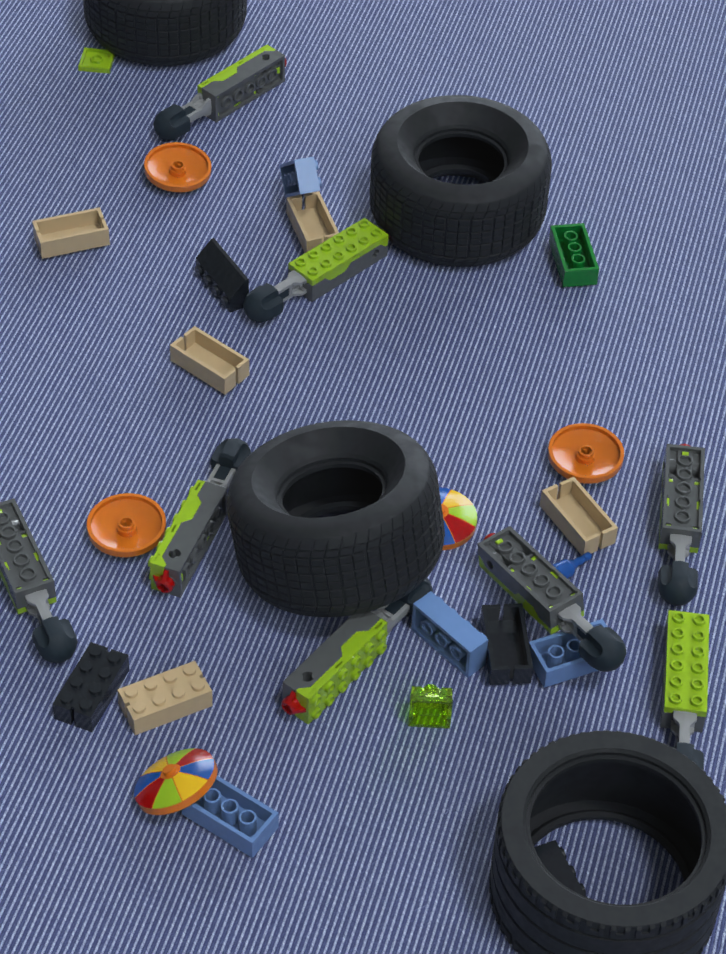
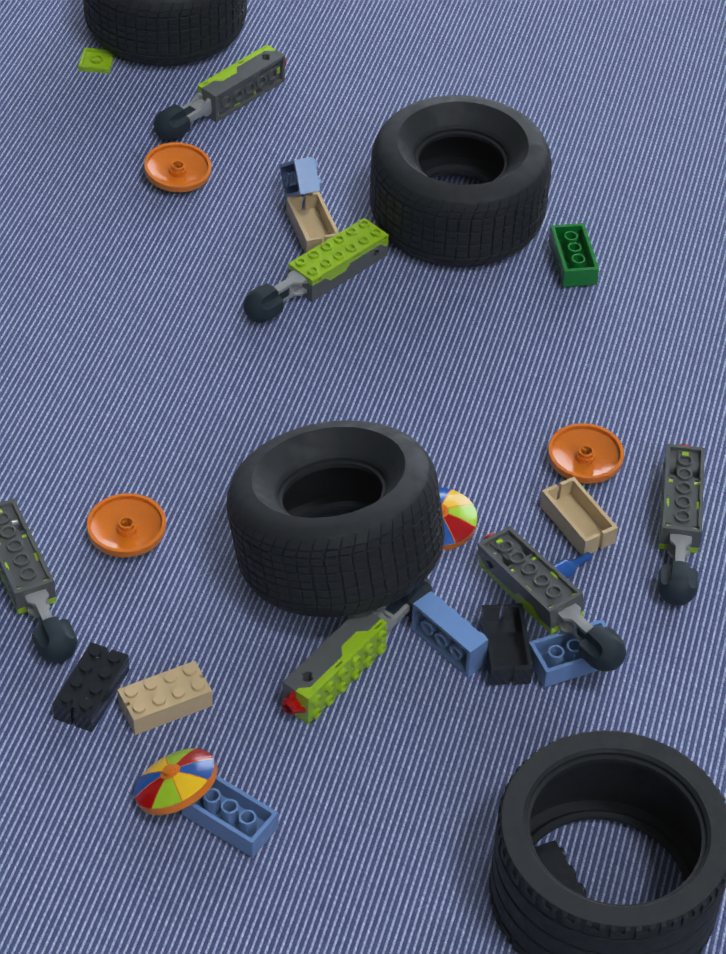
(71, 232): tan piece -> none
(196, 522): piece -> none
(209, 360): tan piece -> none
(222, 276): black slope -> none
(430, 707): clear neon green brick -> none
(685, 679): lime piece -> none

